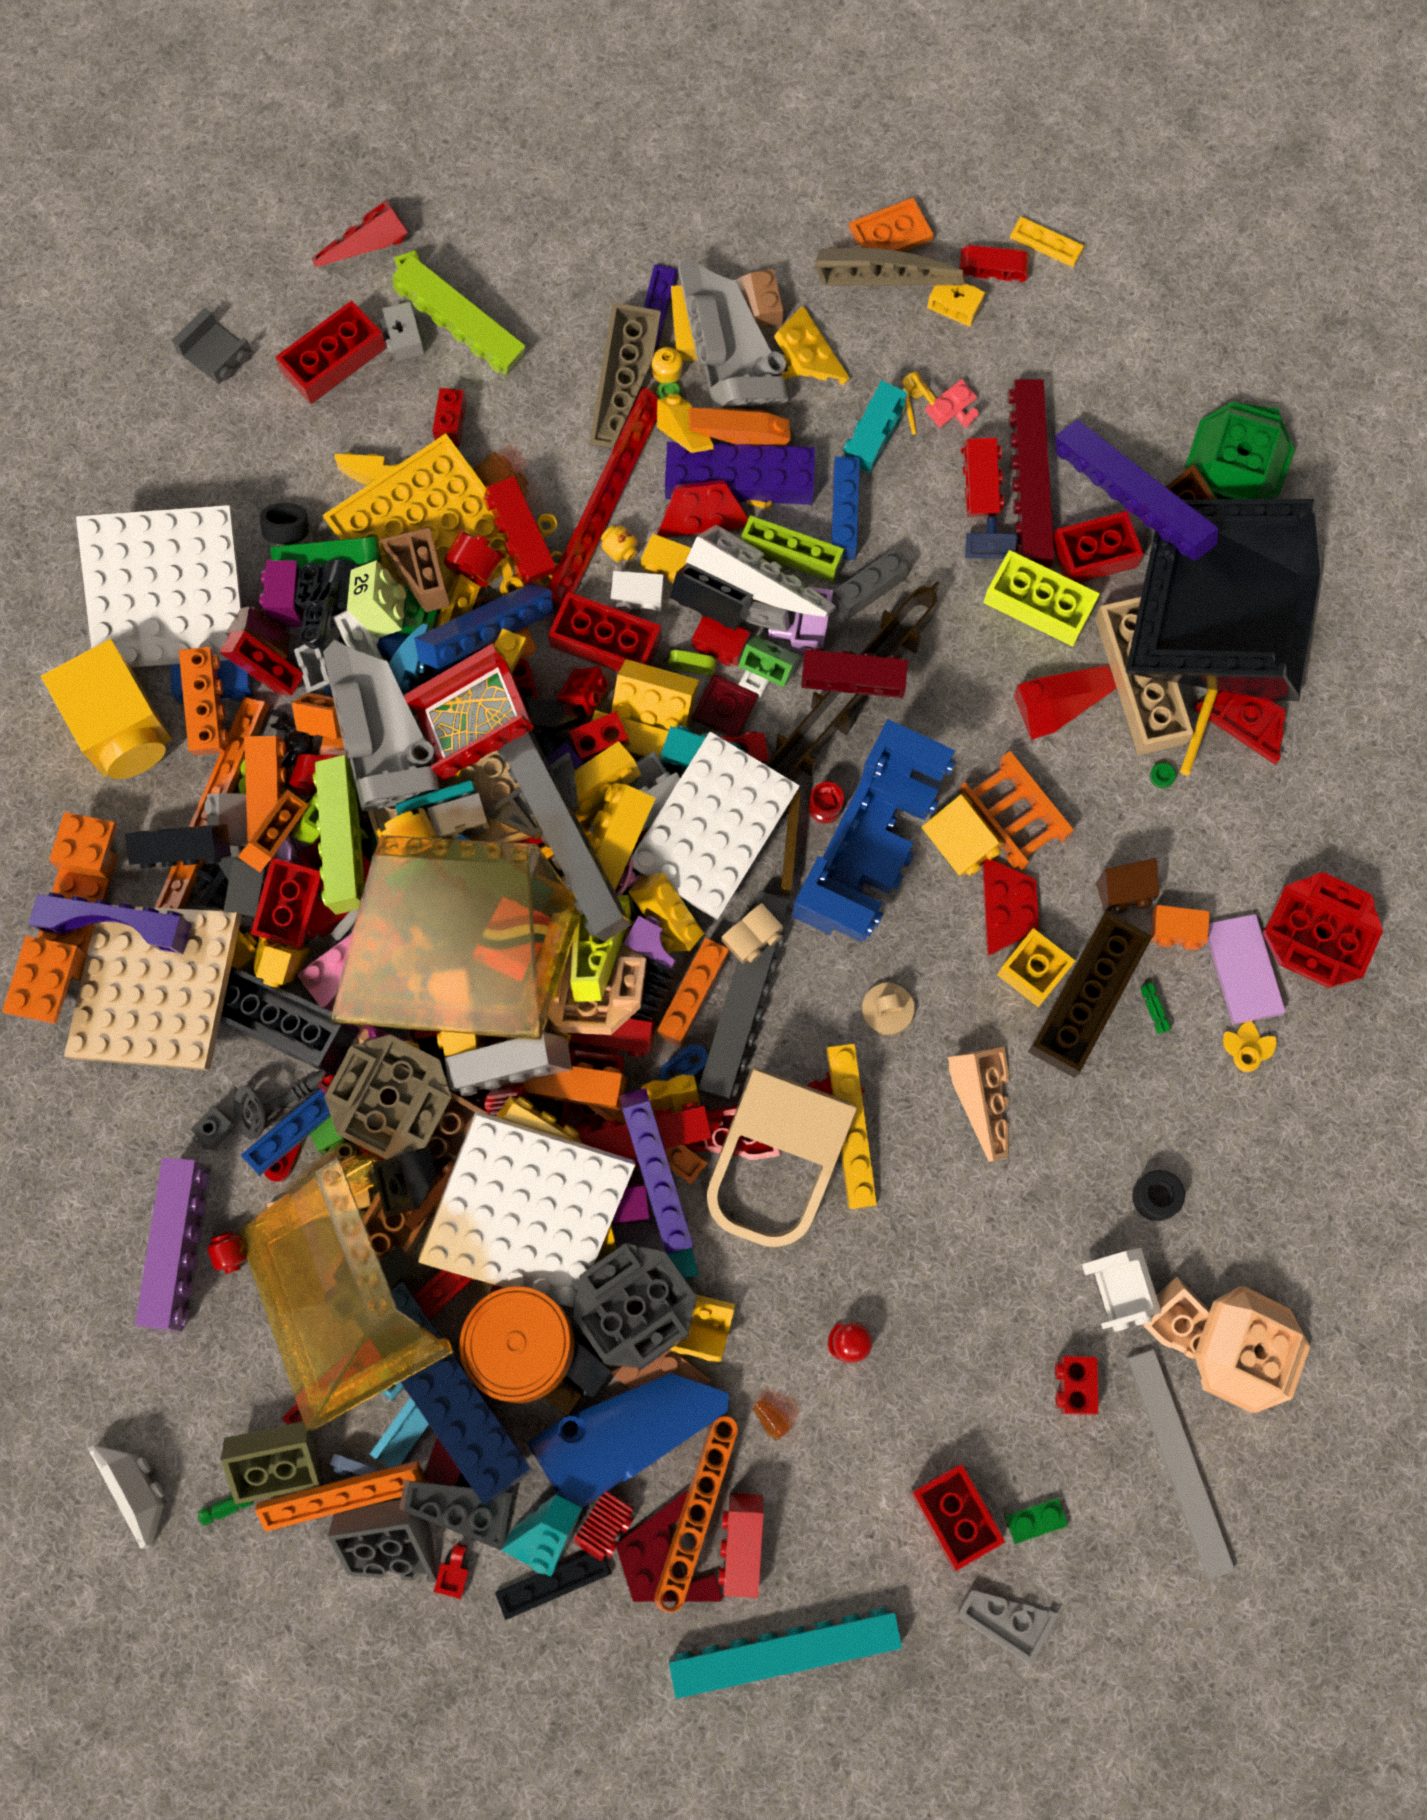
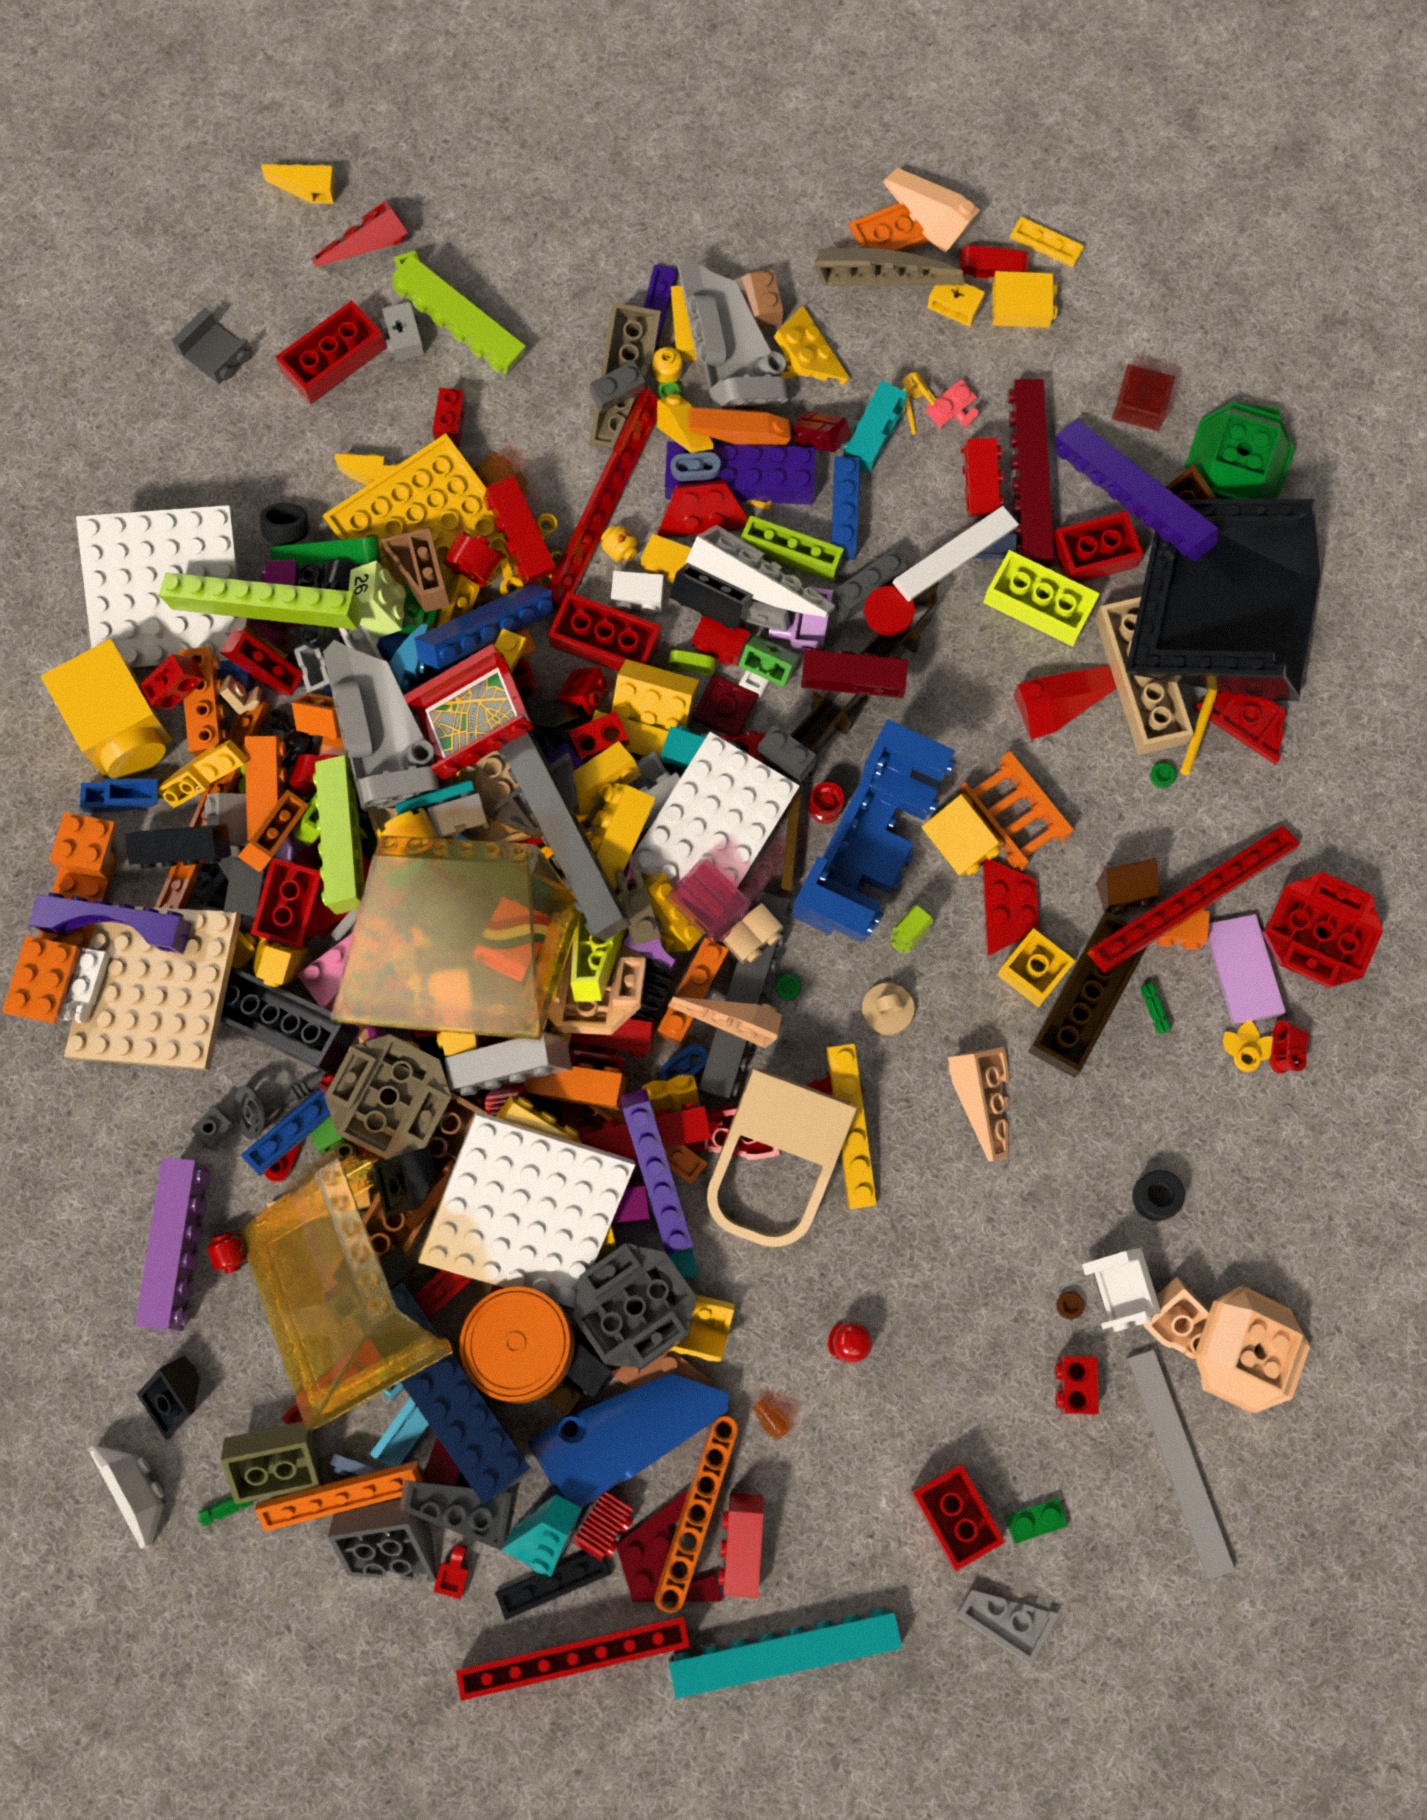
(85, 985): none -> white hinge
(118, 795): none -> blue slope
(171, 682): none -> red brick
(171, 1395): none -> black slope
(201, 772): none -> yellow slope
(237, 697): none -> tan bracket
(262, 600): none -> lime brick
(307, 182): none -> yellow slope
(572, 1657): none -> red brick
(617, 386): none -> dark grey brick
(638, 908): none -> dark tan hinge
(695, 466): none -> sand blue plate
(709, 901): none -> clear pink brick
(745, 1020): none -> light nougat wedge
(786, 754): none -> dark grey brick
(788, 987): none -> green tile
(821, 431): none -> dark red brick
(888, 611): none -> red tile
(910, 929): none -> lime brick
(937, 209): none -> light nougat wedge
(955, 553): none -> white tile
(1023, 299): none -> yellow brick
(1070, 1305): none -> reddish brown tile
(1143, 397): none -> clear red brick
(1192, 899): none -> red plate
(1290, 1045): none -> red piece

